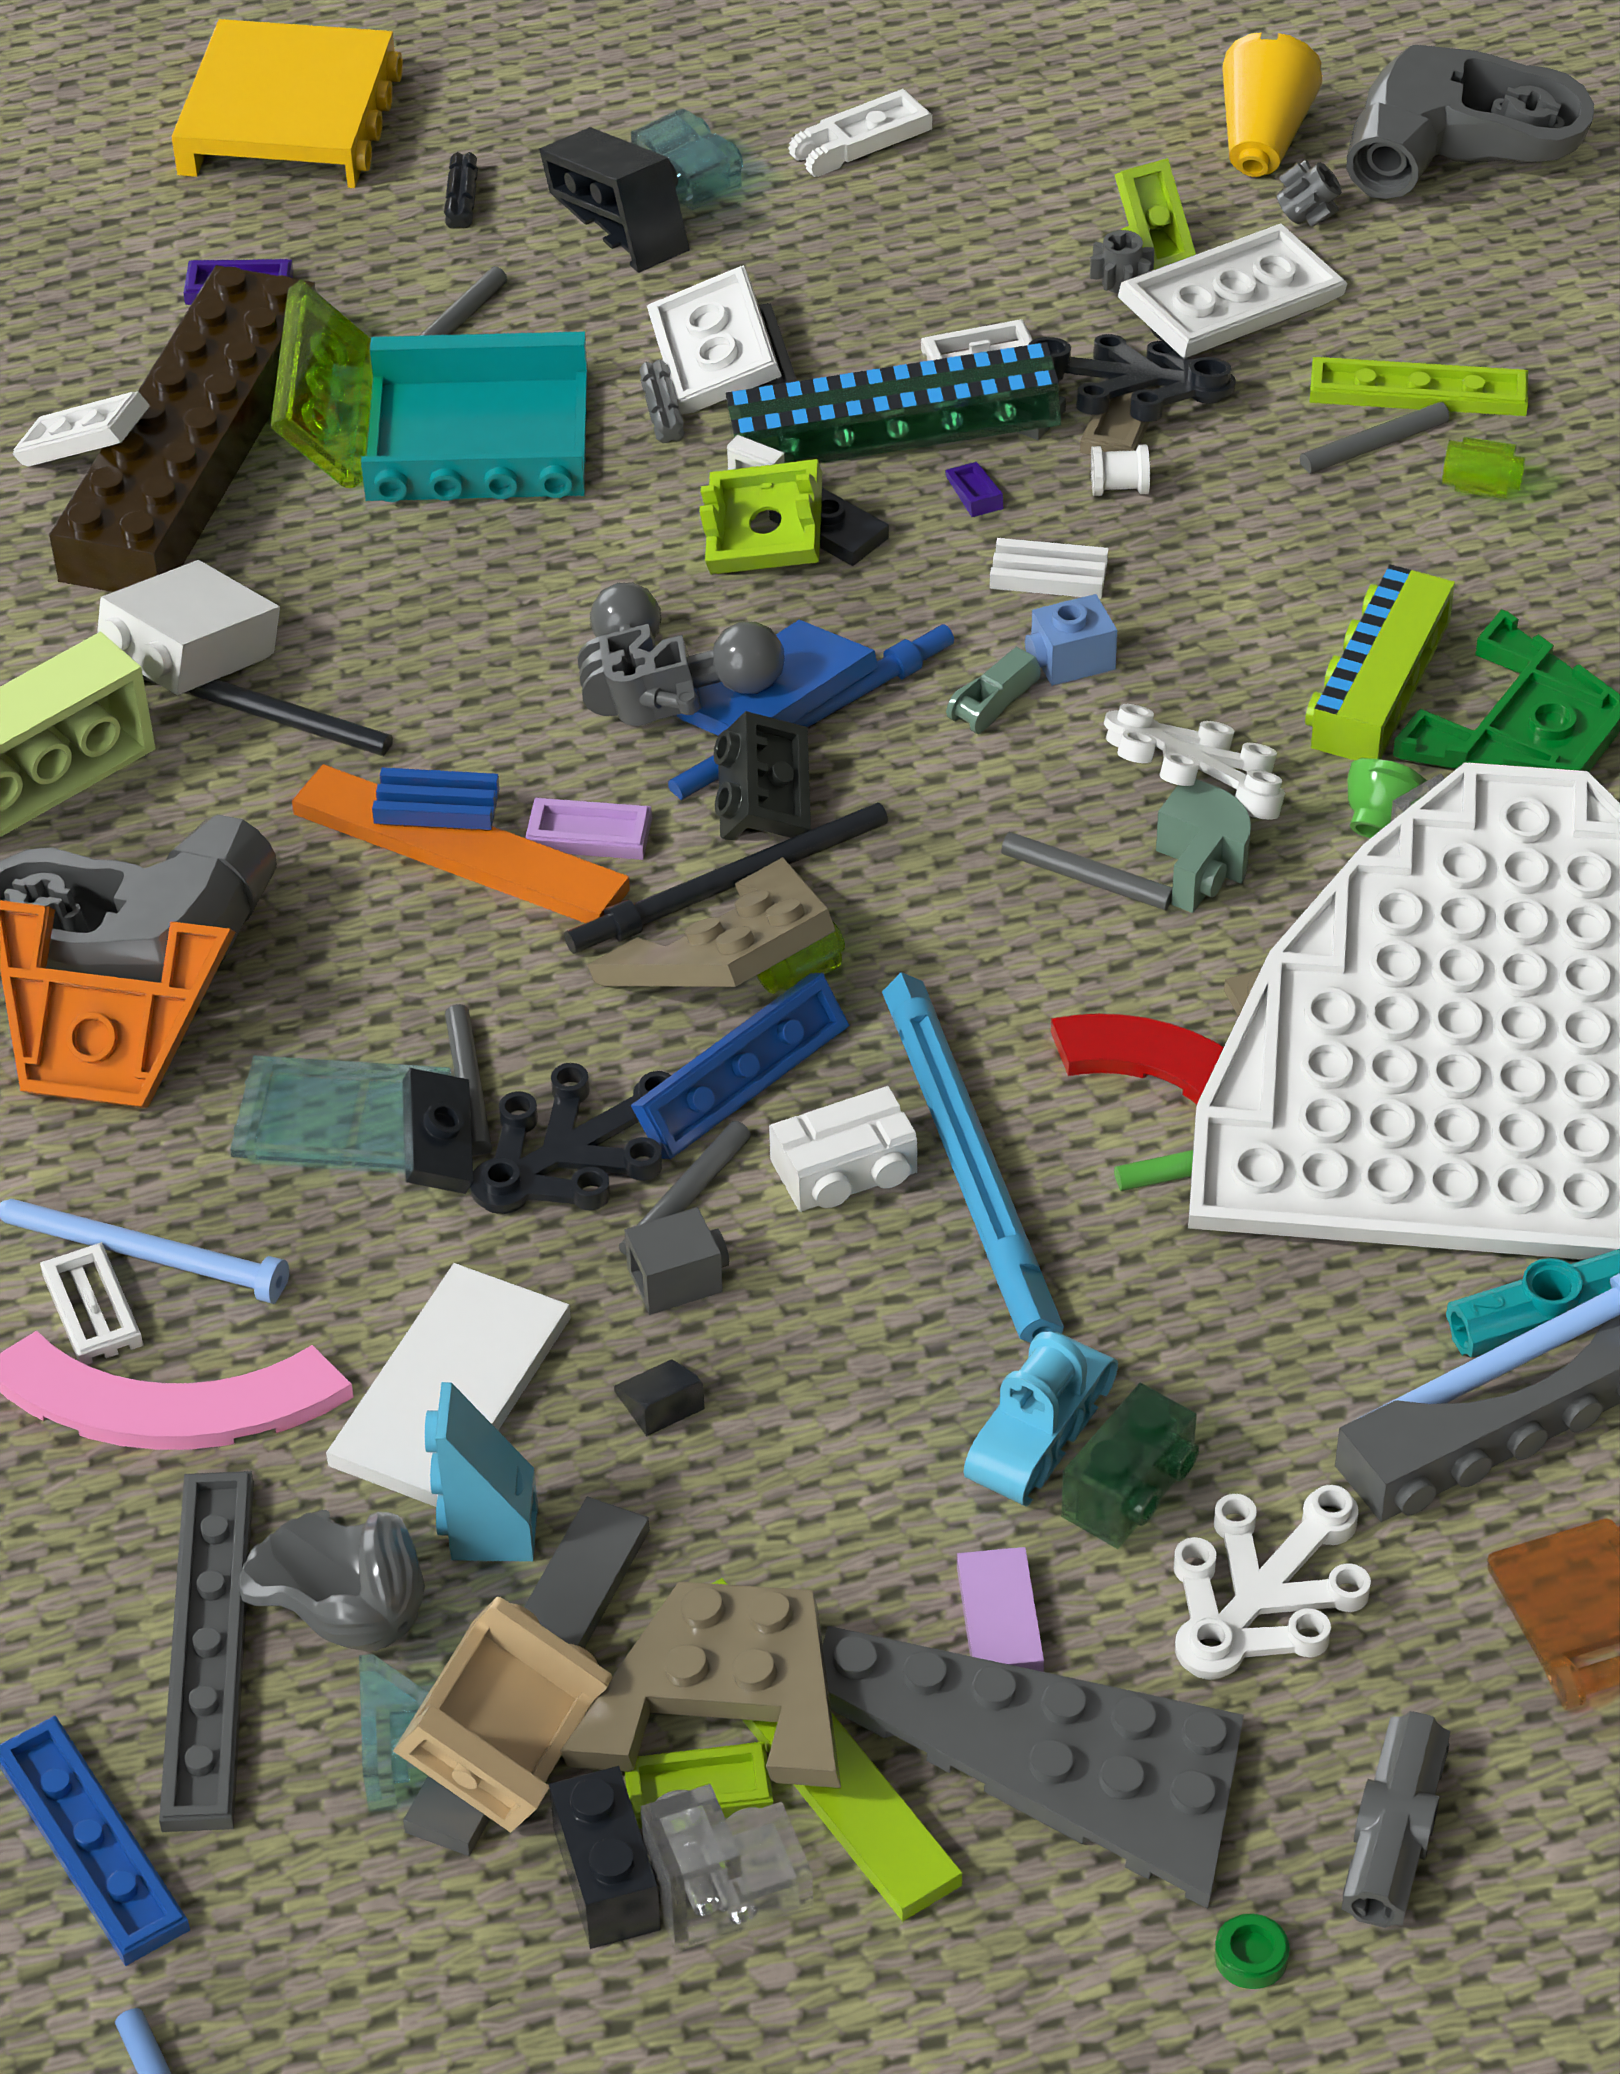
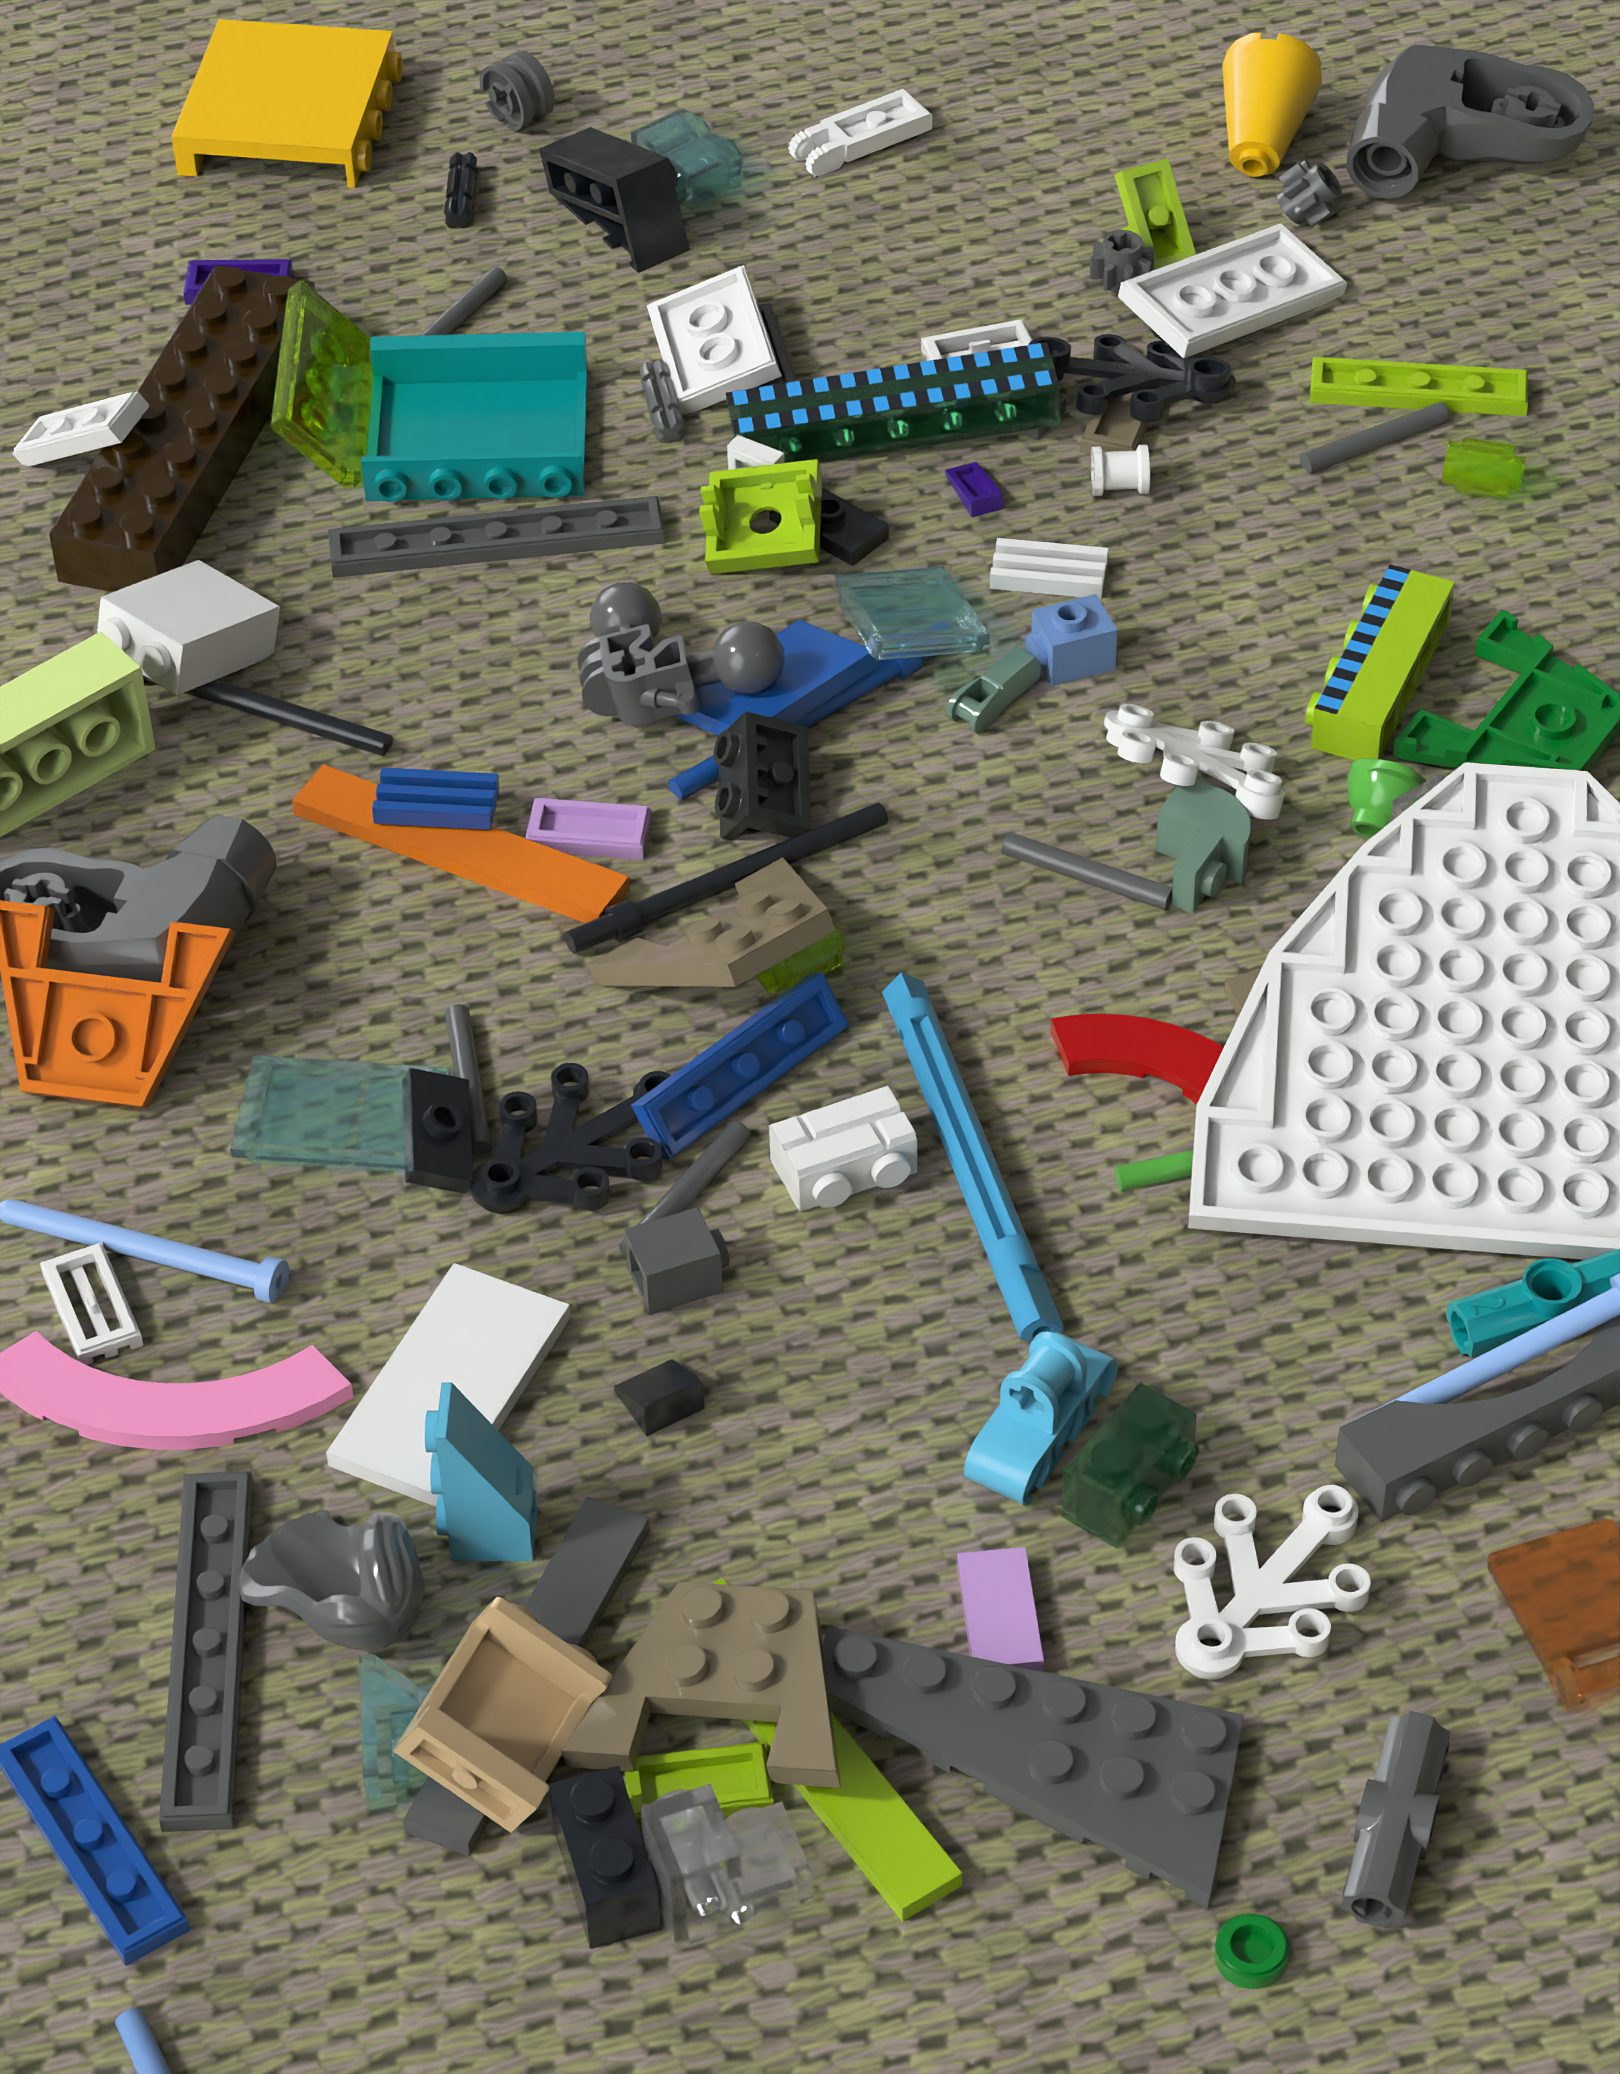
(496, 536): none -> dark grey tile
(518, 90): none -> dark grey wheel
(910, 613): none -> clear light blue piece

